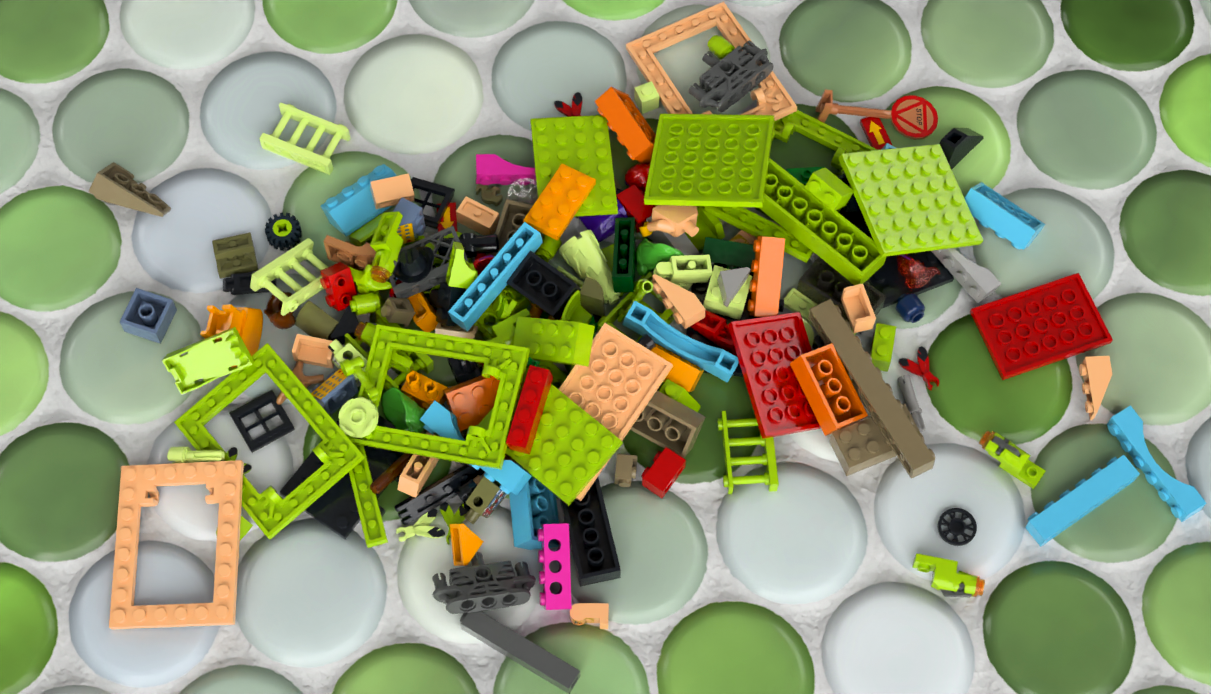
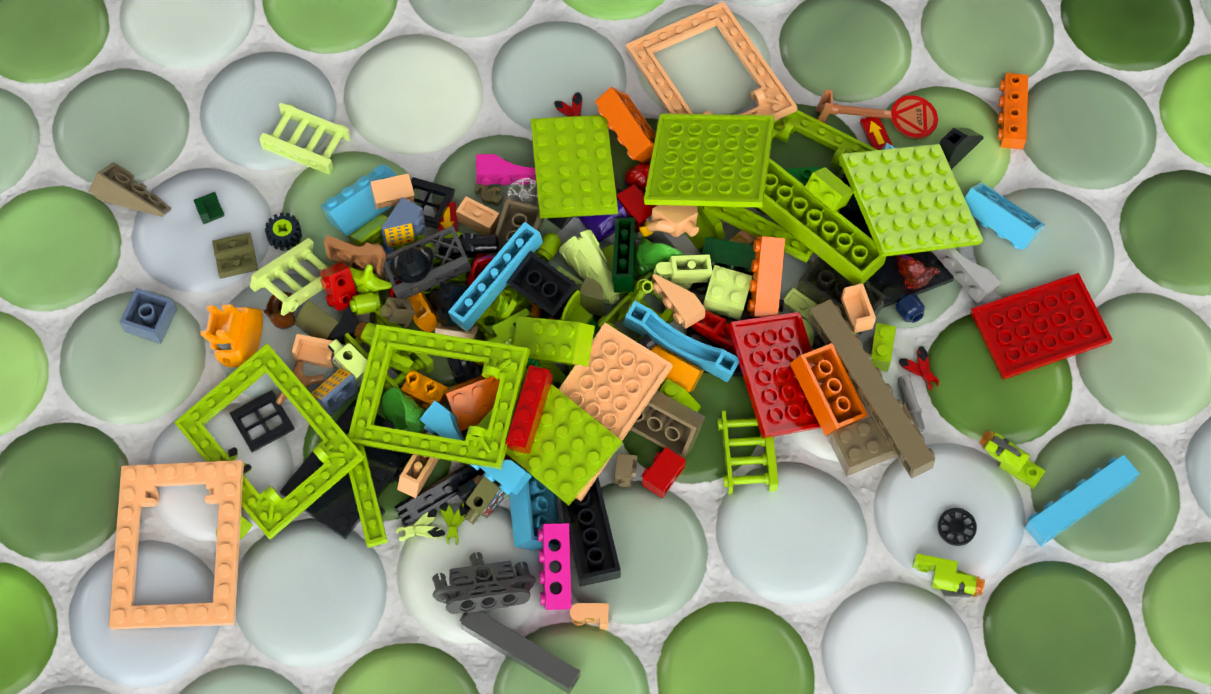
(185, 455): yellowish green piece -> none
(207, 360): piece -> none
(208, 208): none -> dark green panel
(240, 284): black hinge -> none
(355, 366): lime brick -> none
(358, 417): yellowish green tile -> none
(387, 246): lime plate -> none
(390, 474): reddish brown axle -> none
(459, 271): arch -> none
(464, 544): light orange slope -> none
(559, 201): light orange plate -> none
(646, 97): yellowish green brick -> none
(720, 46): lime brick -> none
(731, 76): dark grey piece -> none
(731, 282): light grey slope -> none
(1013, 111): none -> orange brick
(1096, 377): light nougat slope -> none
(1181, 498): medium azure arch -> none

